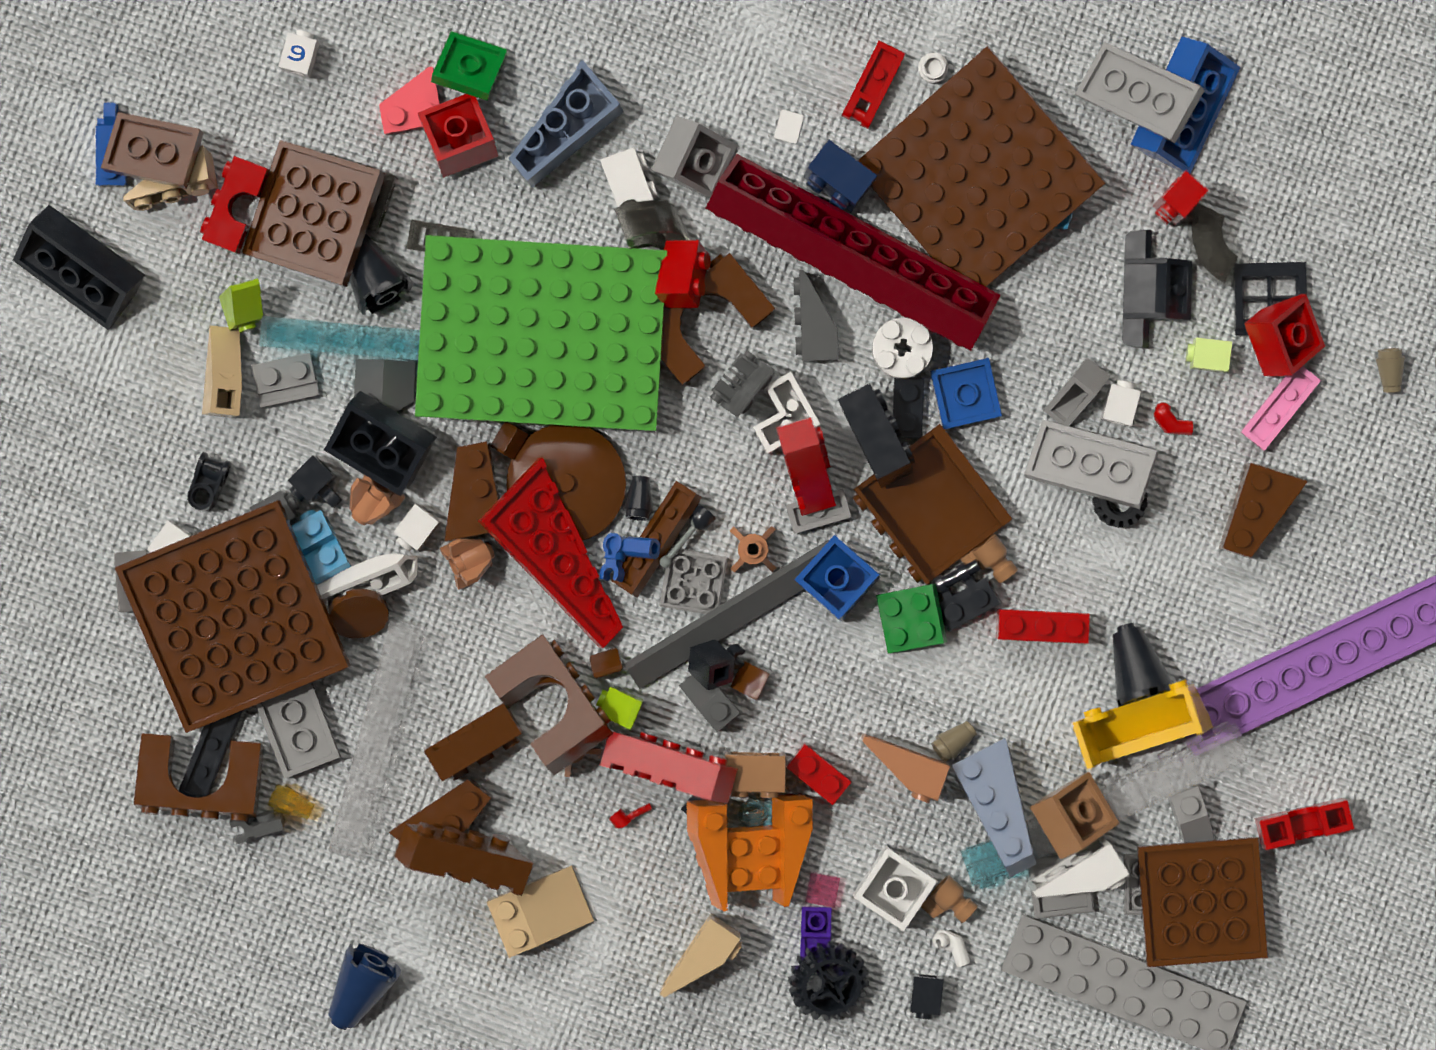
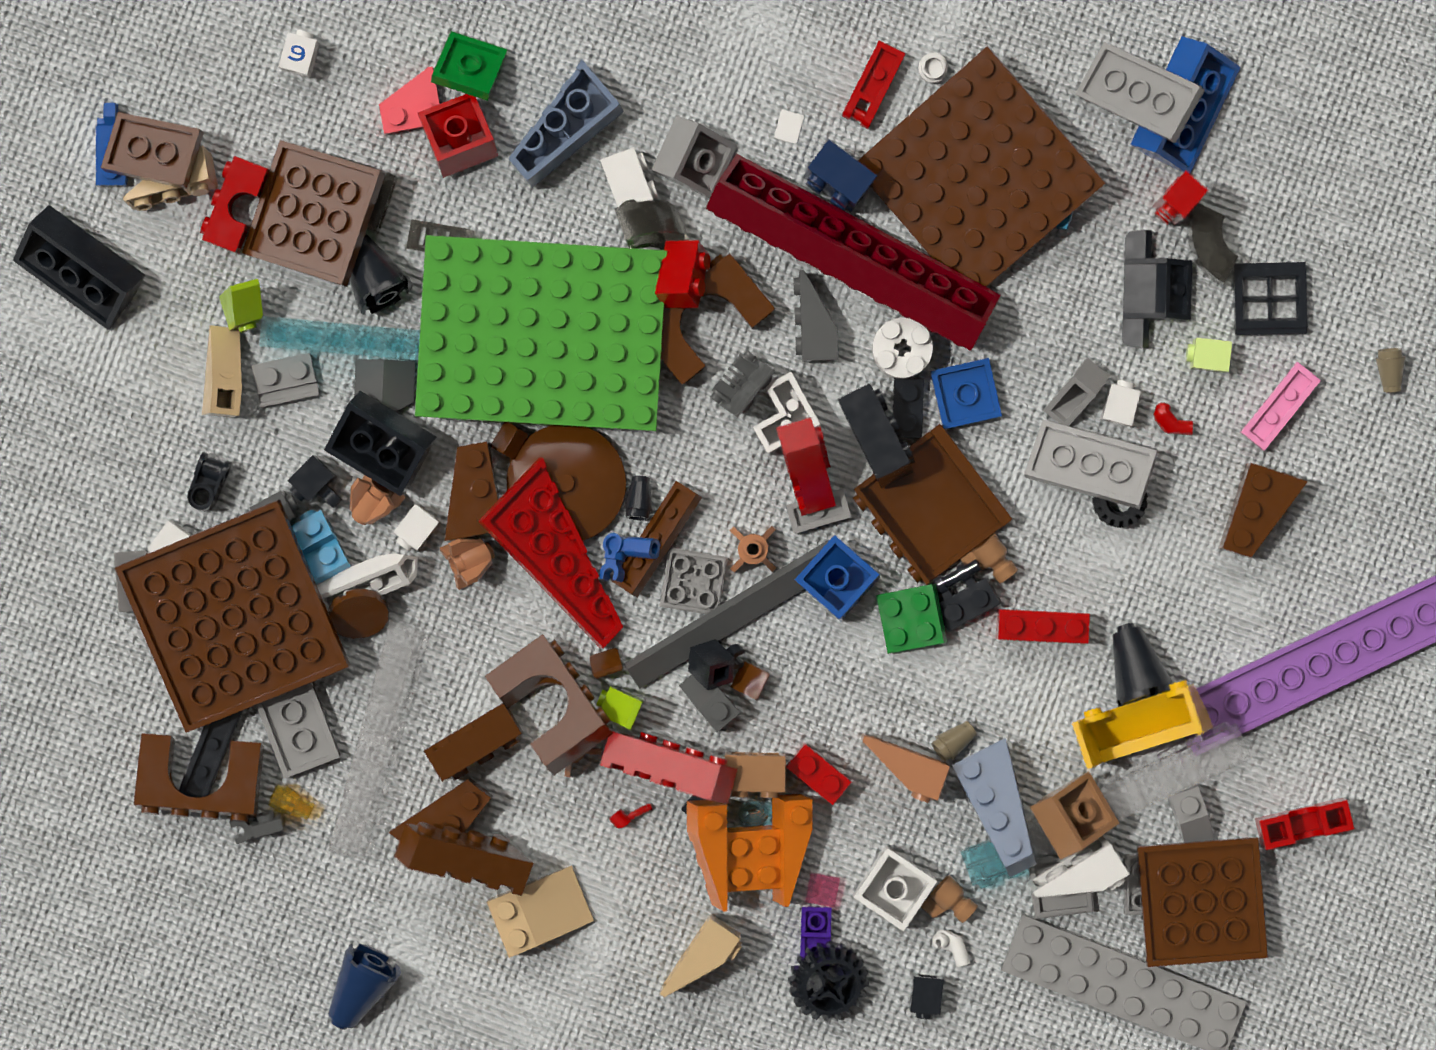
(699, 519): hinge -> none
(1285, 336): red slope -> none

